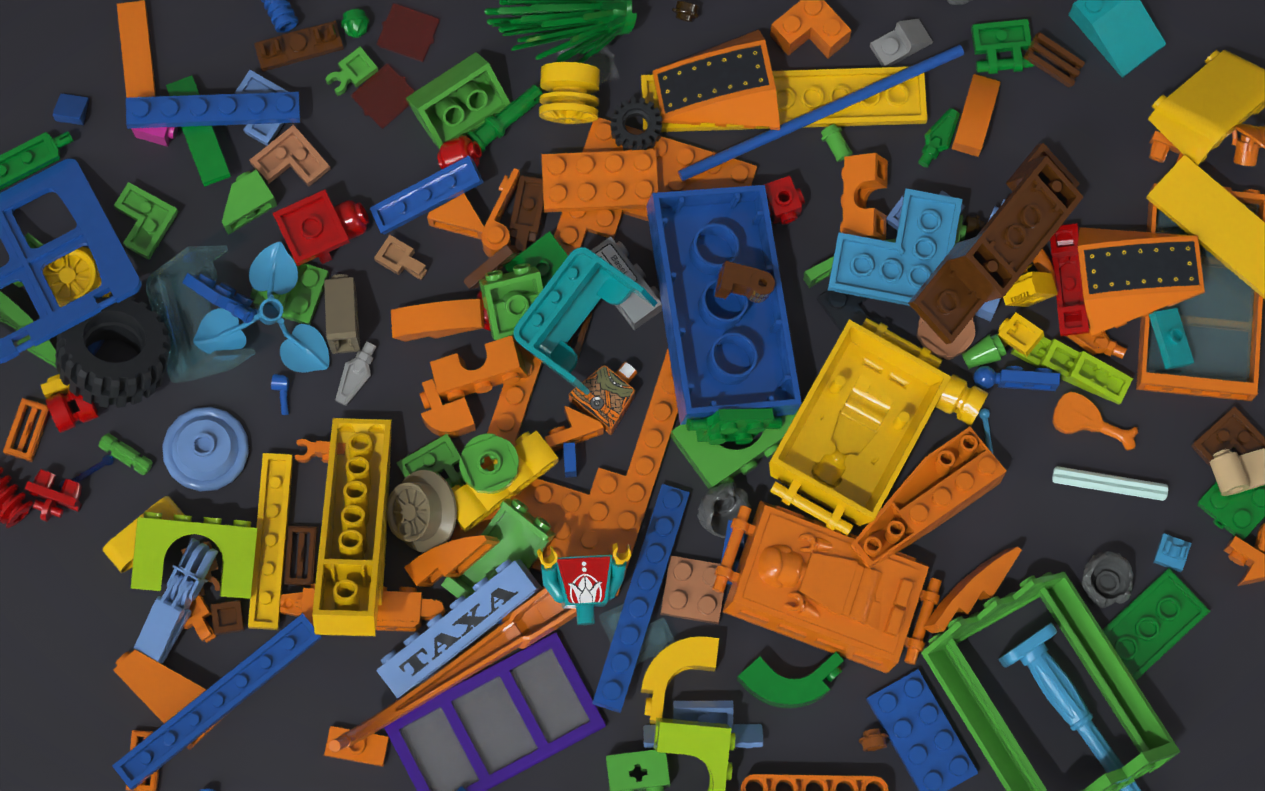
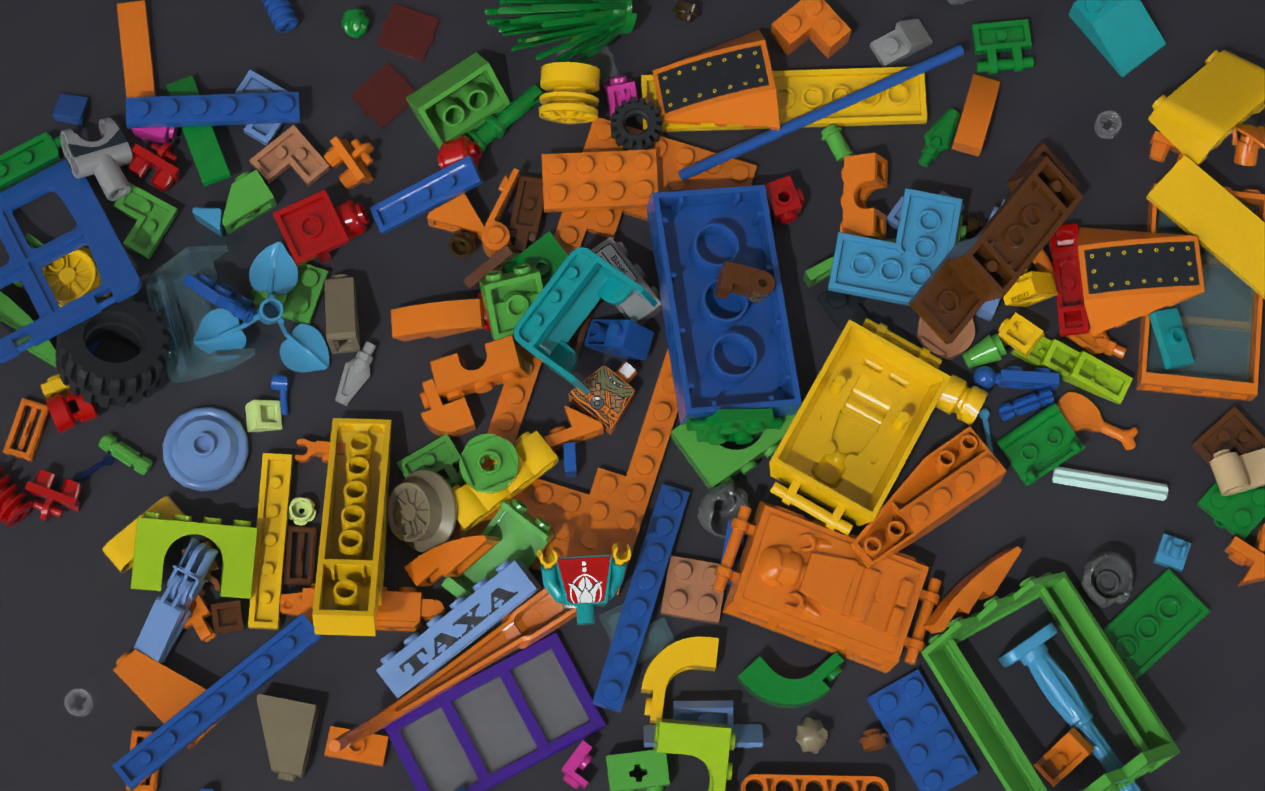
(87, 706): none -> clear bush
(100, 158): none -> light grey connector
(166, 172): none -> red hips
(210, 218): none -> dark azure slope
(263, 415): none -> yellowish green slope
(287, 734): none -> dark tan slope
(298, 46): reddish brown plate -> none
(301, 503): none -> yellowish green plate
(344, 152): none -> orange hips
(354, 68): bright green plate -> none
(398, 256): medium nougat plate -> none
(458, 248): none -> dark brown plate
(579, 760): none -> dark pink bracket
(618, 90): none -> dark pink bracket
(619, 338): none -> blue slope
(811, 735): none -> dark tan piece
(1026, 404): none -> blue axle
(1040, 444): none -> green piece
(1059, 51): reddish brown tile -> none
(1063, 757): none -> orange slope
(1111, 132): none -> clear bush

